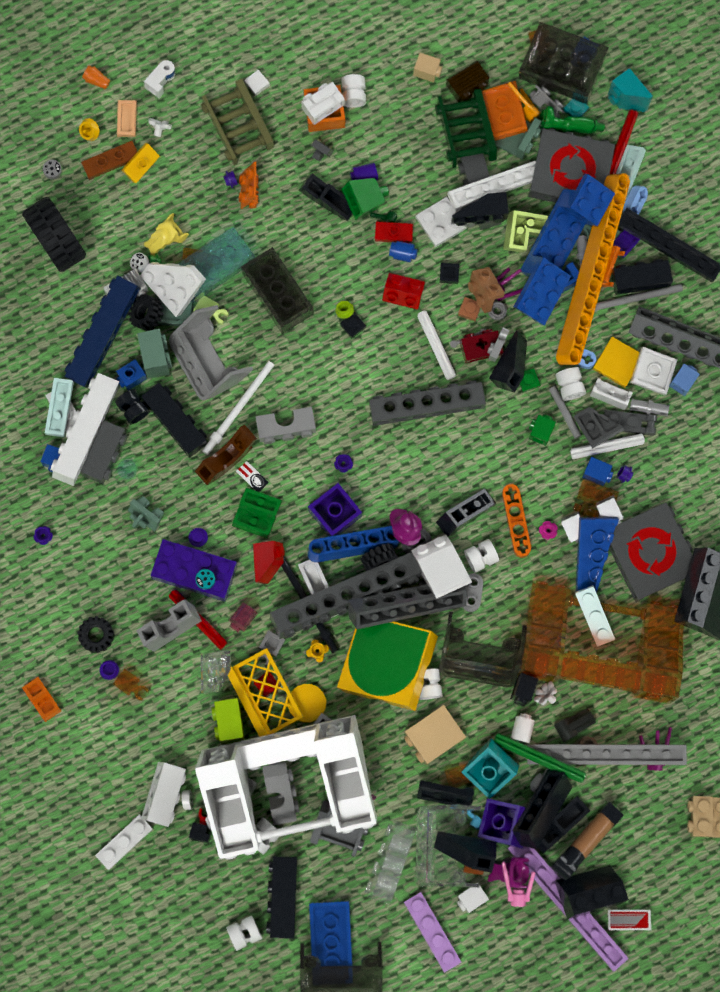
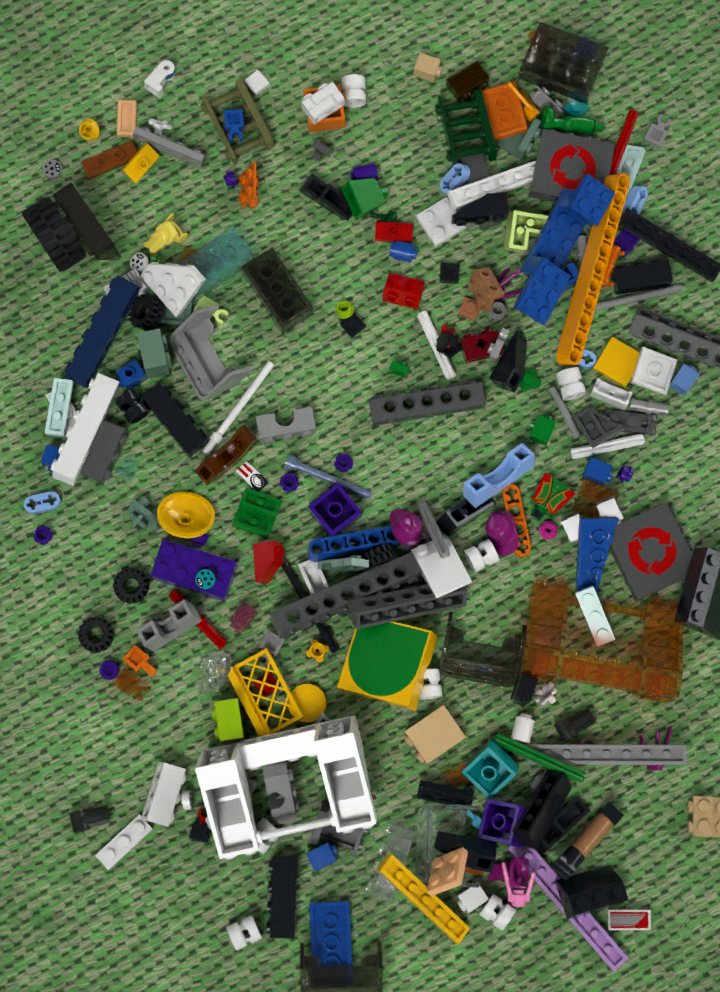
(41, 699): orange slope -> none
(43, 507): none -> light blue beam
(85, 223): none -> clear smoke slope
(85, 819): none -> pearl dark grey piece
(95, 77): orange cone -> none
(123, 577): none -> black tyre
(138, 660): none -> orange plate
(173, 148): none -> light grey plate
(185, 515): none -> yellow dish
(234, 122): none -> blue plate
(284, 482): none -> dark purple plate
(293, 464): none -> sand blue piece
(322, 855): none -> blue brick
(344, 565): none -> sand green wing
(399, 368): none -> green plate
(417, 893): none -> yellow plate
(432, 932): lavender plate -> none
(433, 530): none -> light grey axle
(447, 871): none -> light nougat plate
(448, 343): none -> black piece
(454, 177): none -> light blue beam
(474, 593): light grey plate -> none
(482, 487): none -> light blue arch
(502, 532): none -> magenta piece
(504, 915): none -> white wheel
(550, 498): none -> torso
(629, 92): teal slope -> none
(657, 133): none -> light grey plate

